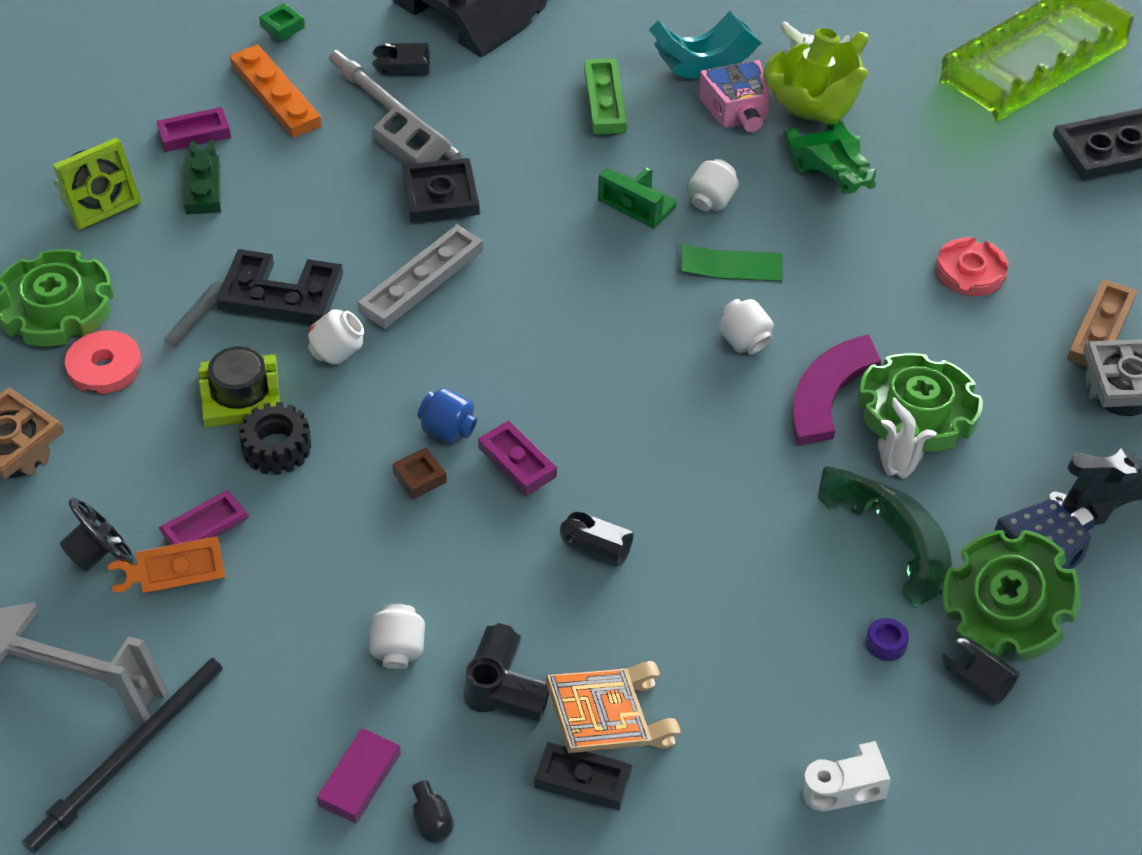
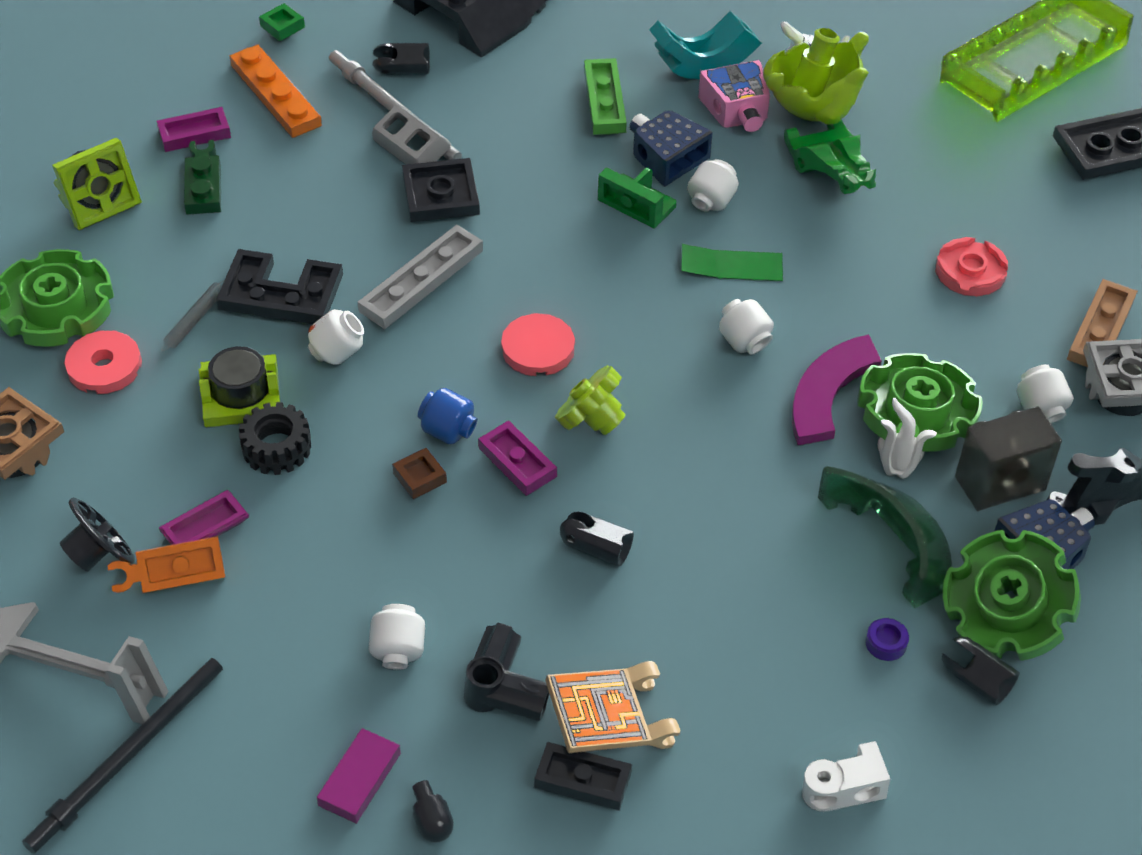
(538, 344): none -> coral tile
(593, 403): none -> lime plant
(670, 145): none -> dark blue torso
(1007, 458): none -> clear smoke brick
(1046, 389): none -> white head

